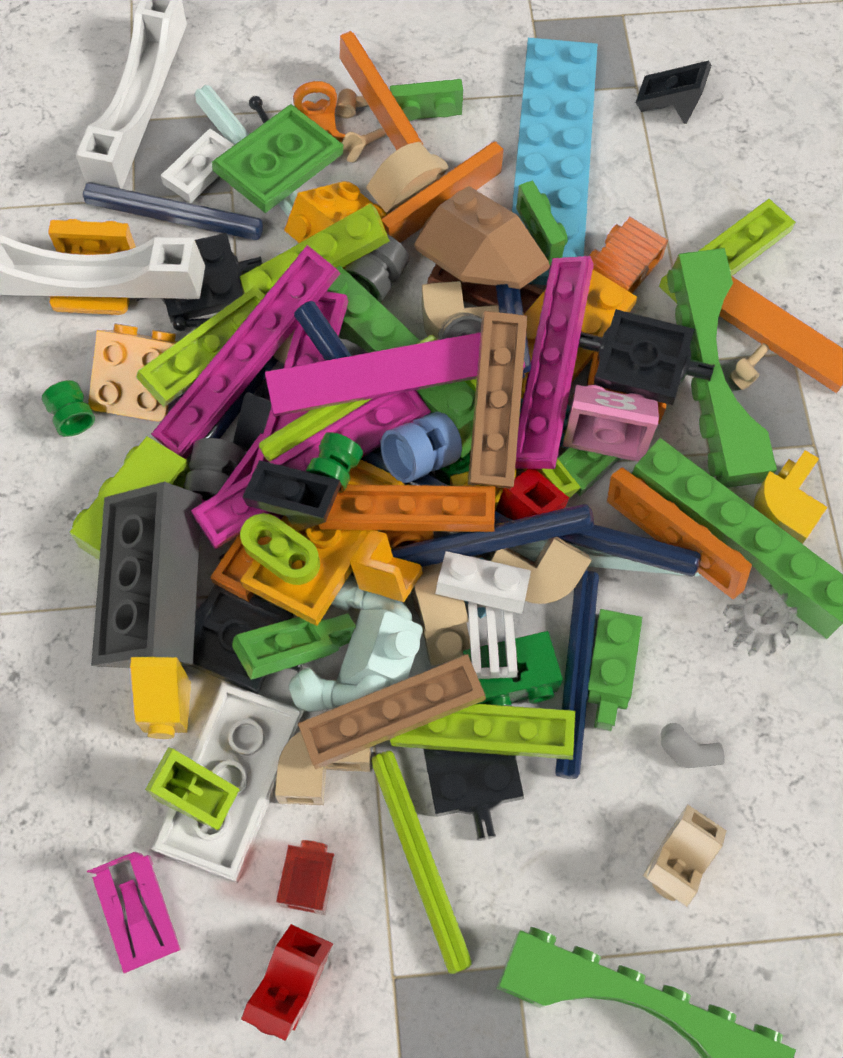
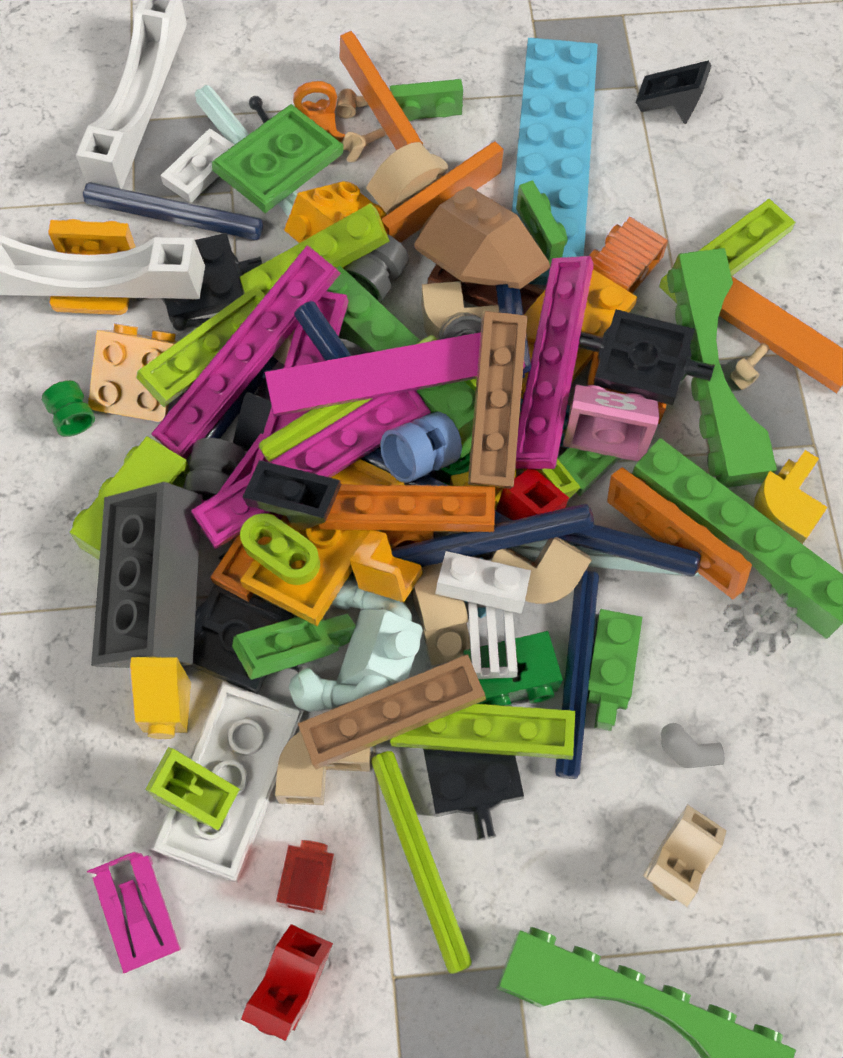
(336, 458): green wheel -> none

